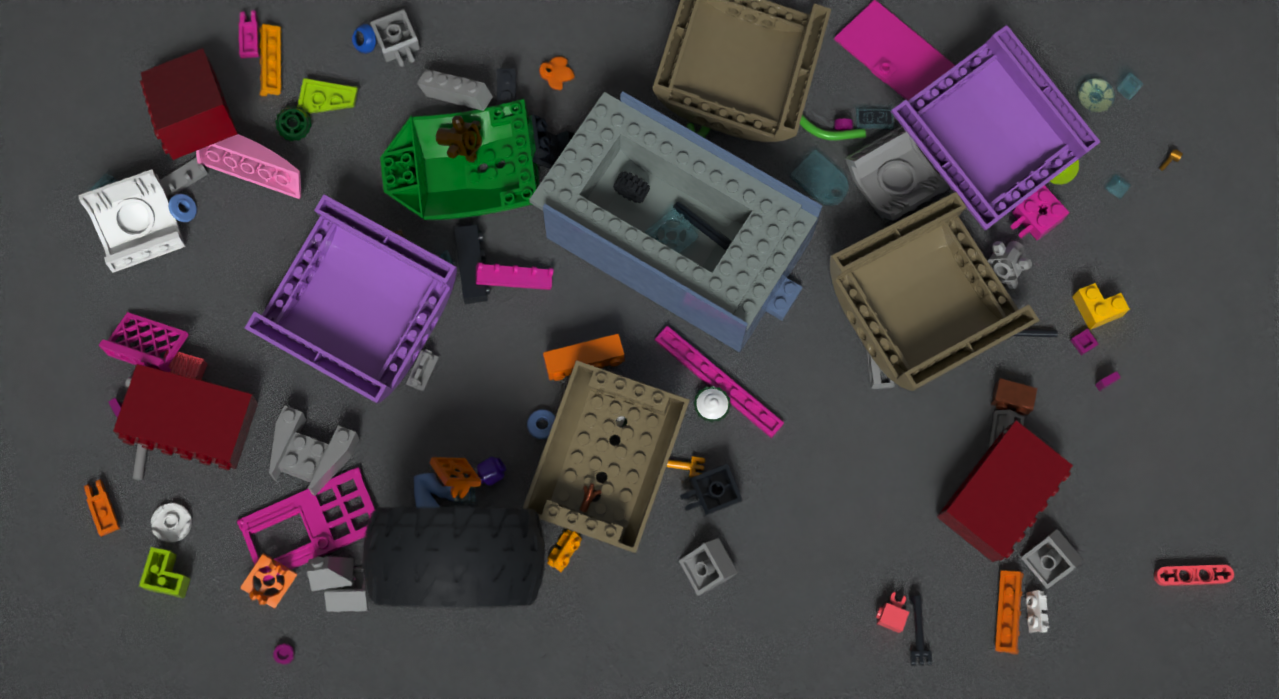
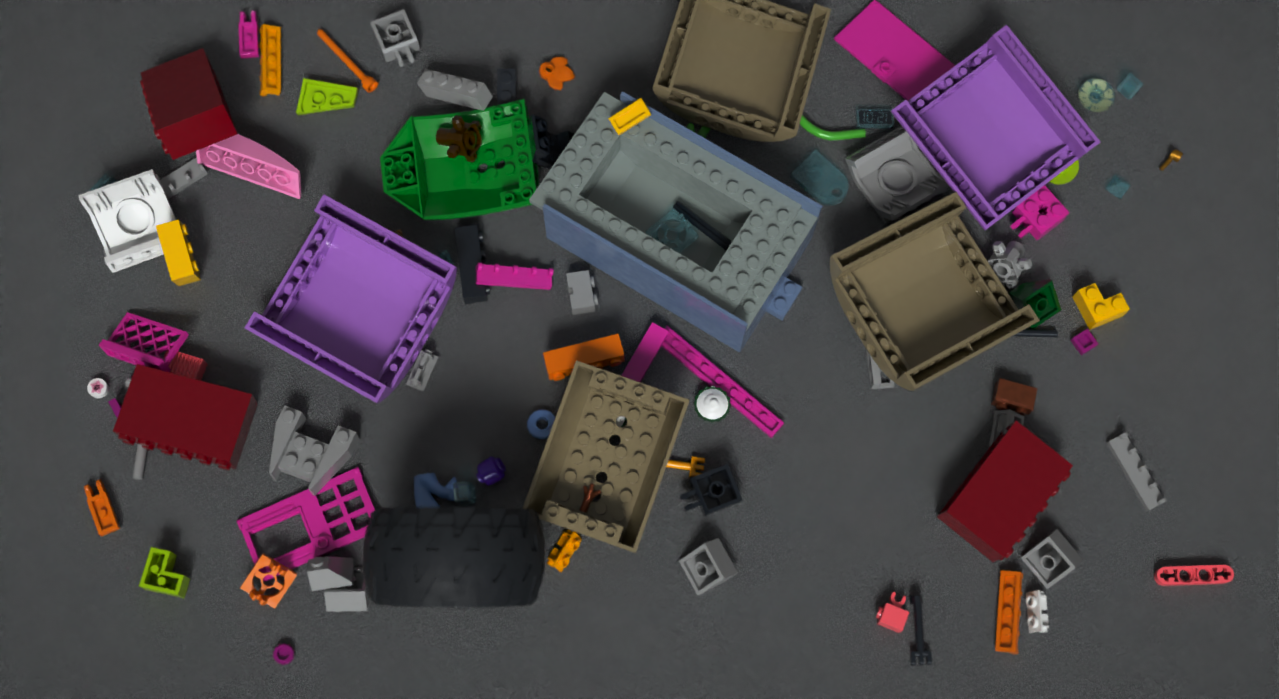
(97, 388): none -> white tile
(171, 522): white tile -> none
(178, 252): none -> yellow wedge
(187, 202): medium blue piece -> none
(293, 123): dark green piece -> none
(368, 82): none -> orange piece
(369, 39): blue piece -> none
(446, 467): orange piece -> none
(581, 286): none -> light grey brick
(630, 116): none -> yellow tile
(631, 187): black tyre -> none
(645, 353): none -> dark pink tile
(843, 124): magenta tile -> none
(1041, 298): none -> dark green slope
(1107, 381): magenta tile -> none
(1136, 472): none -> light grey hinge

